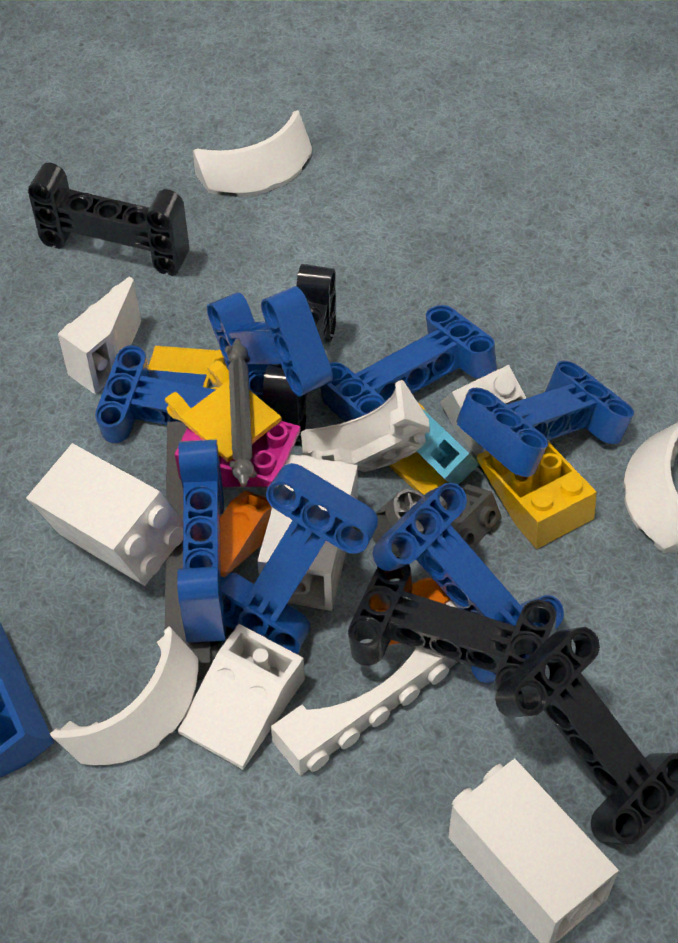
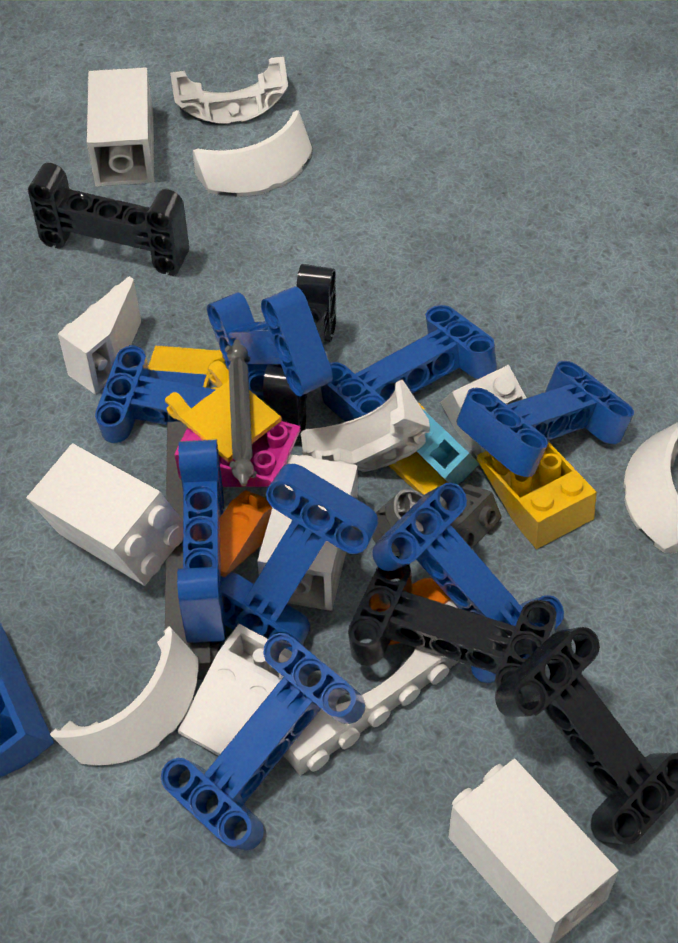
(120, 127): none -> white brick
(235, 105): none -> white windscreen
(261, 743): none -> blue beam

